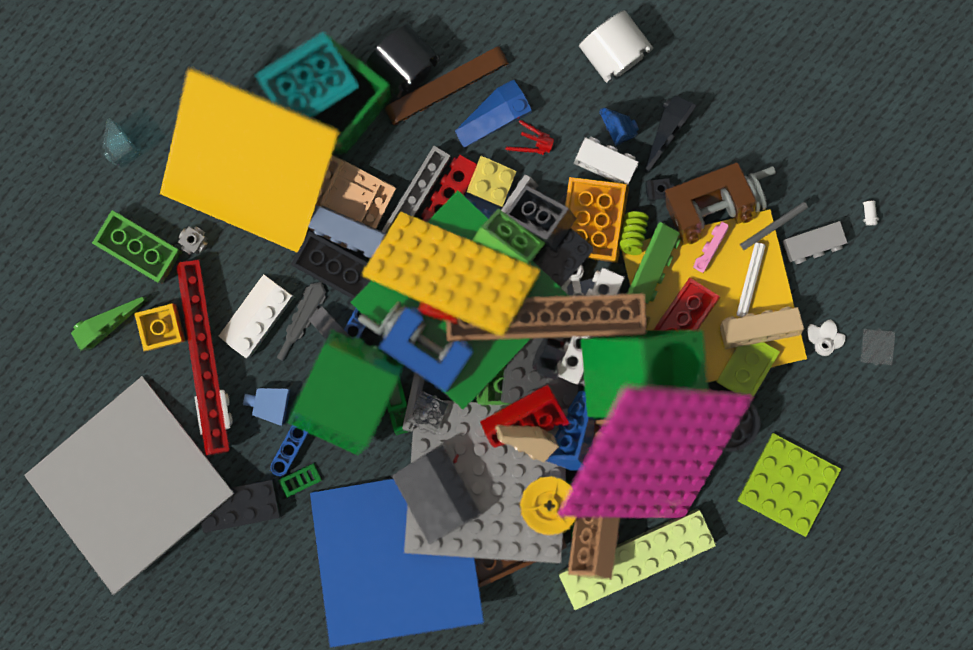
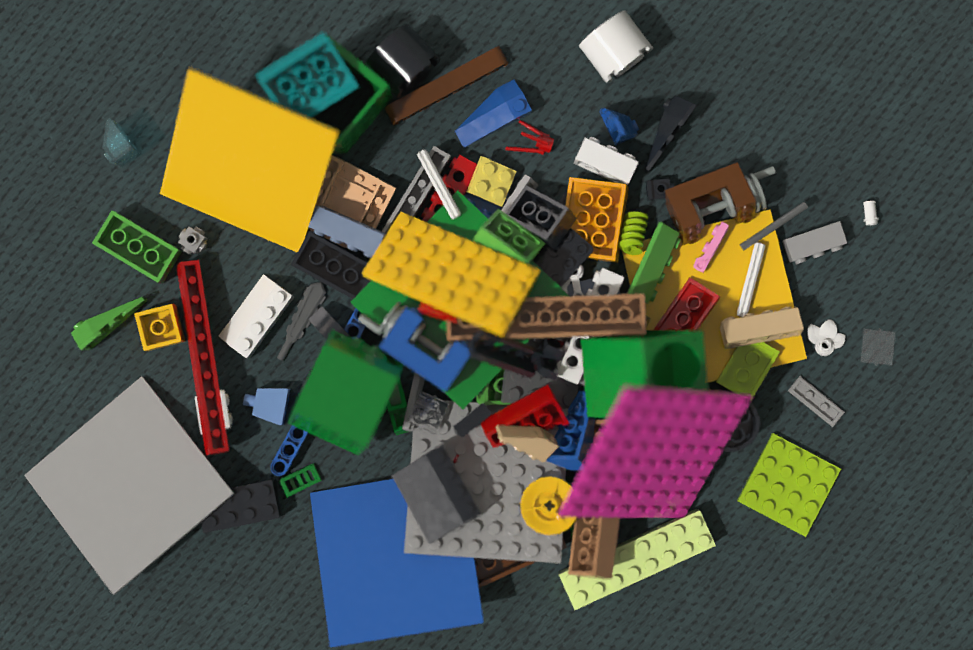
(439, 184): none -> white axle
(472, 420): none -> black slope
(501, 356): none -> black fence
(816, 401): none -> light grey tile

